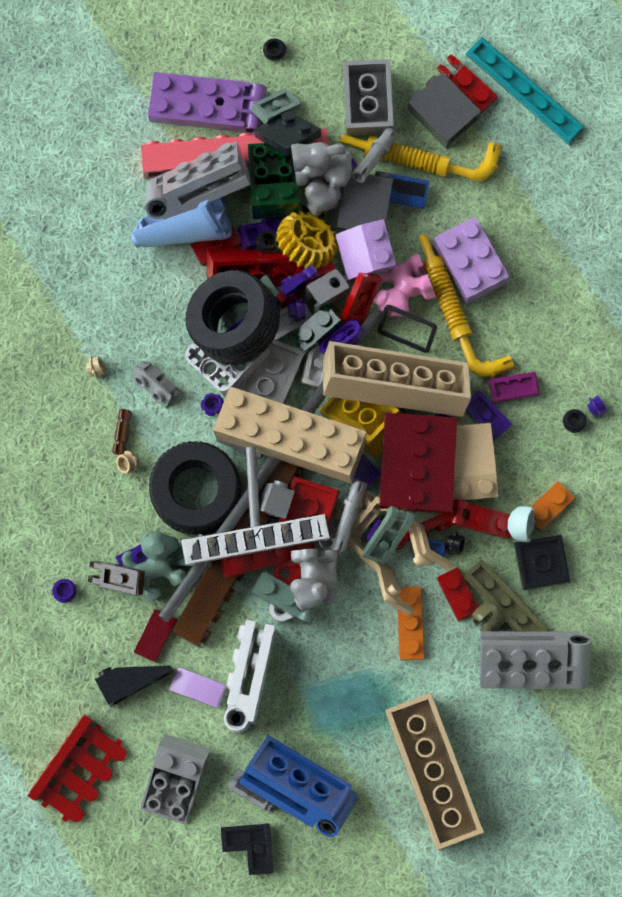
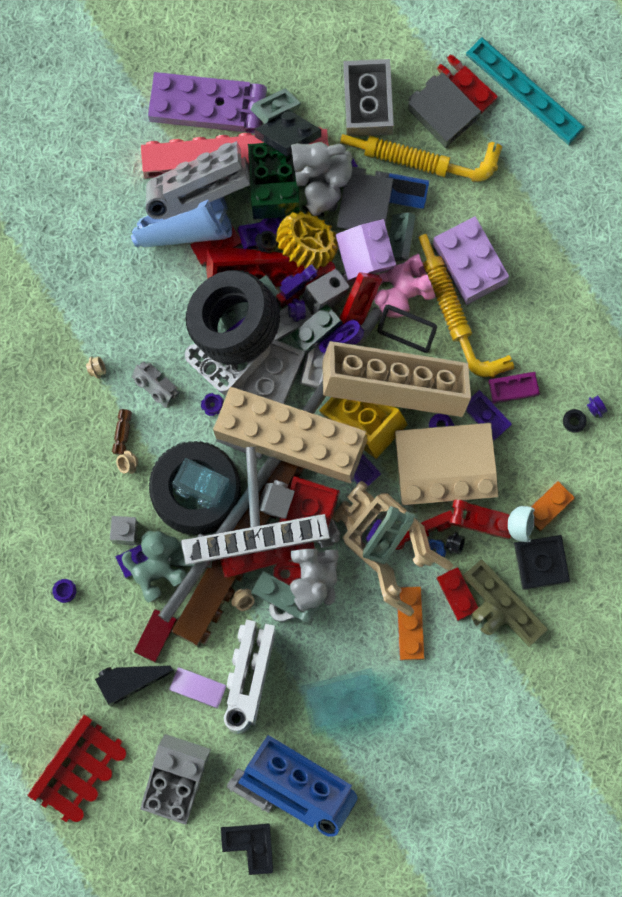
(118, 577): hinge -> none
(124, 530): none -> light grey brick
(200, 483): none -> clear light blue brick
(242, 599): none -> tan plate
(271, 43): black plate -> none
(349, 514): light grey pin -> none
(378, 149): light grey pin -> none
(401, 235): none -> sand green plate
(418, 462): dark red plate -> none
(433, 771): tan brick -> none
(534, 660): light grey hinge -> none

